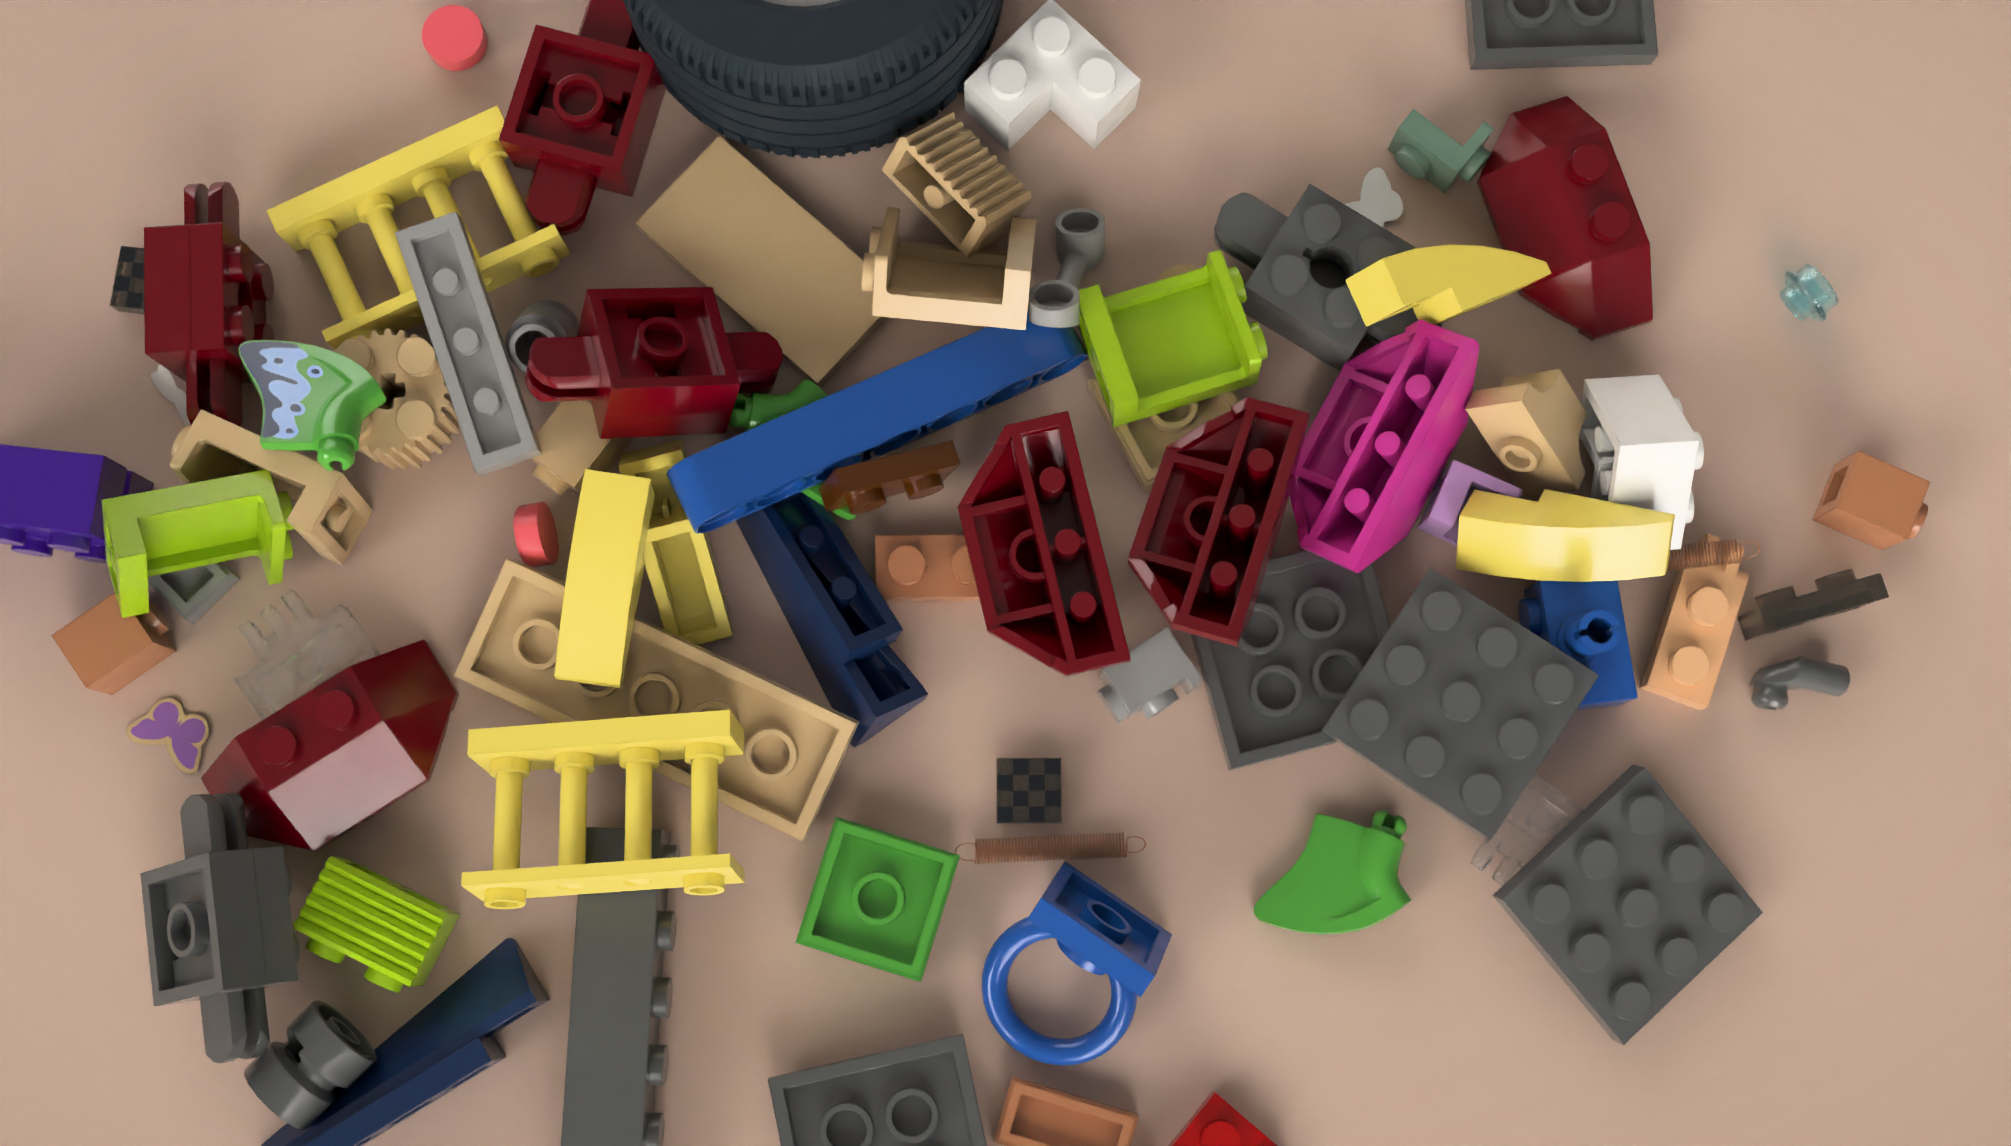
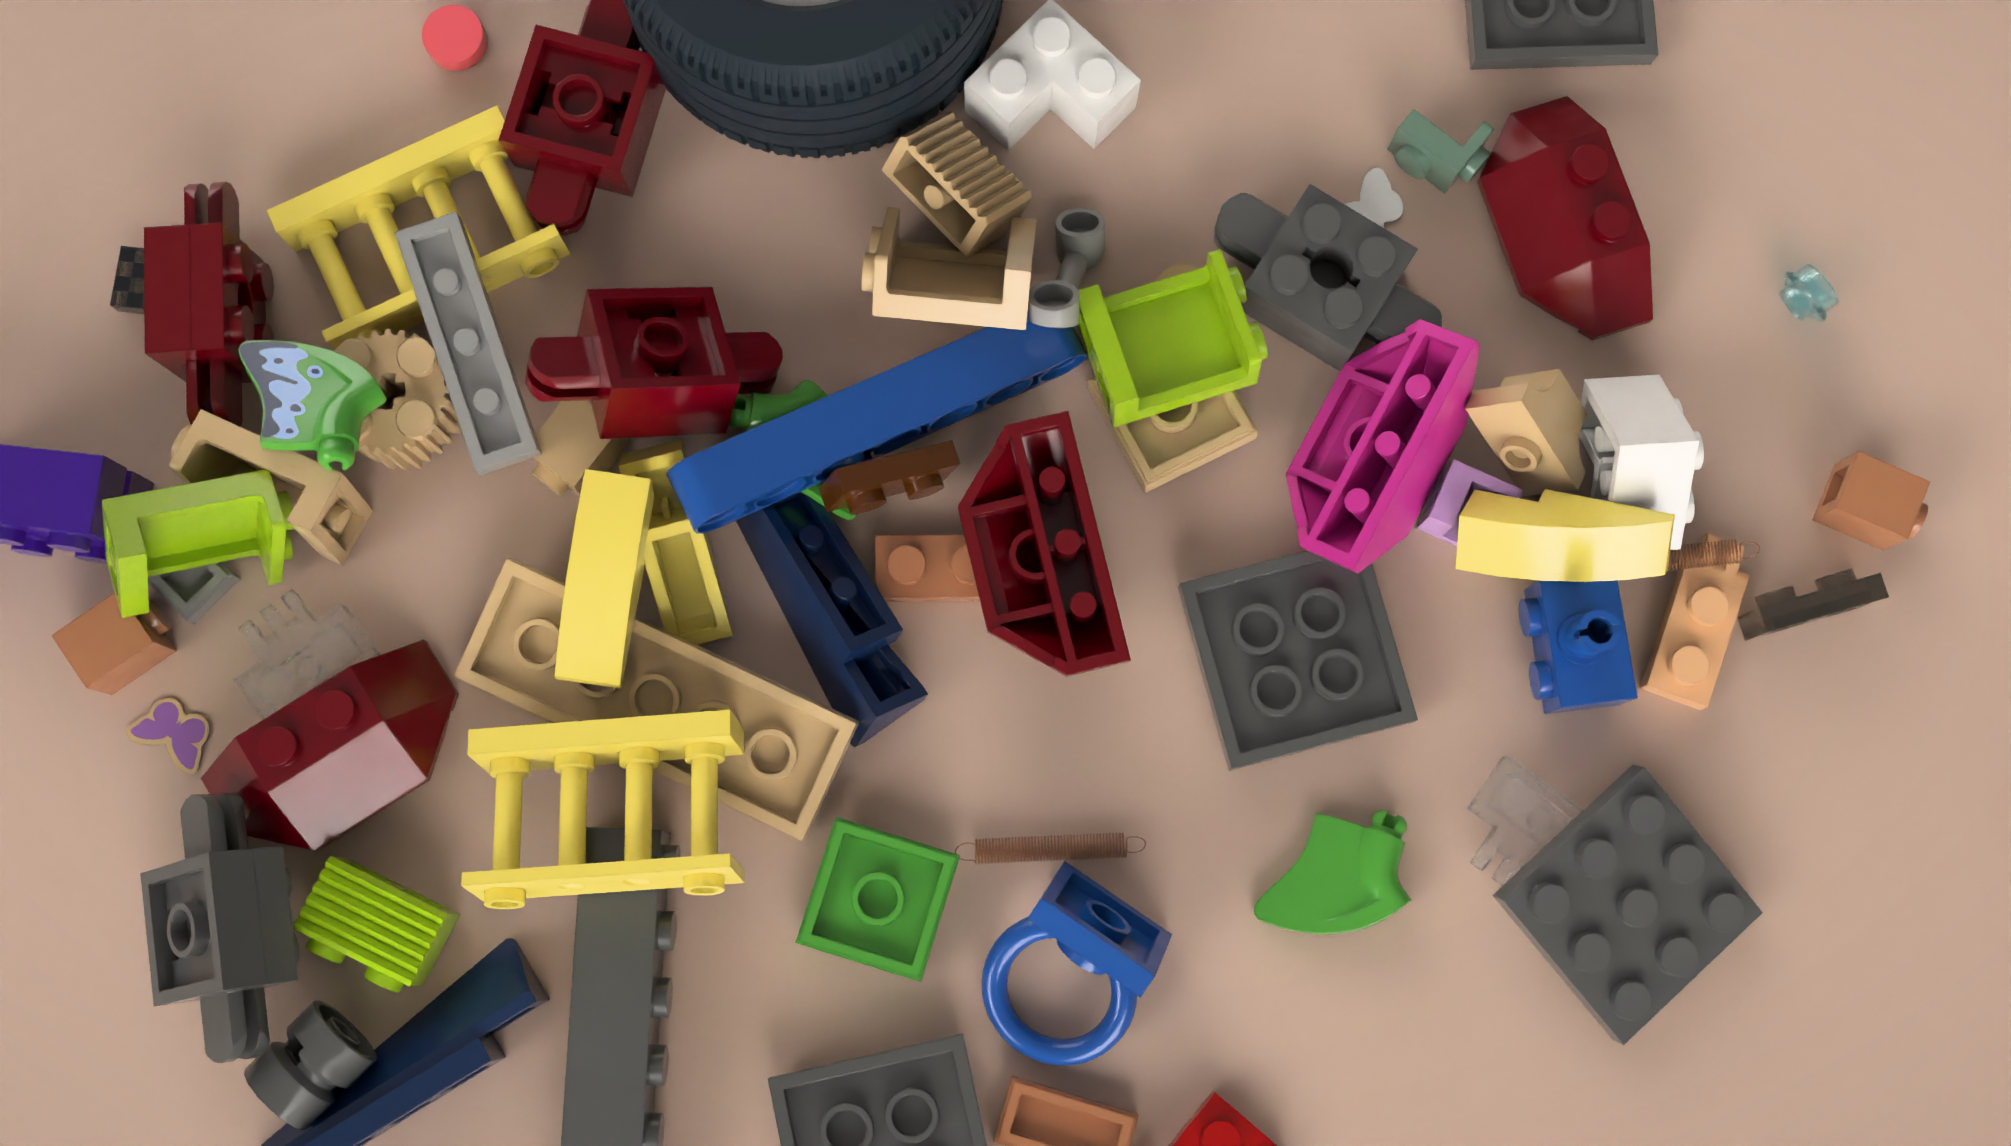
(166, 385): white sticker -> none
(536, 534): coral tile -> none
(542, 316): flat silver brick -> none
(764, 259): tan tile -> none
(1028, 790): tile -> none
(1148, 678): light grey brick -> none
(1218, 517): dark red wedge -> none
(1441, 281): light yellow slope -> none
(1460, 704): dark grey plate -> none
(1800, 672): dark grey arm -> none

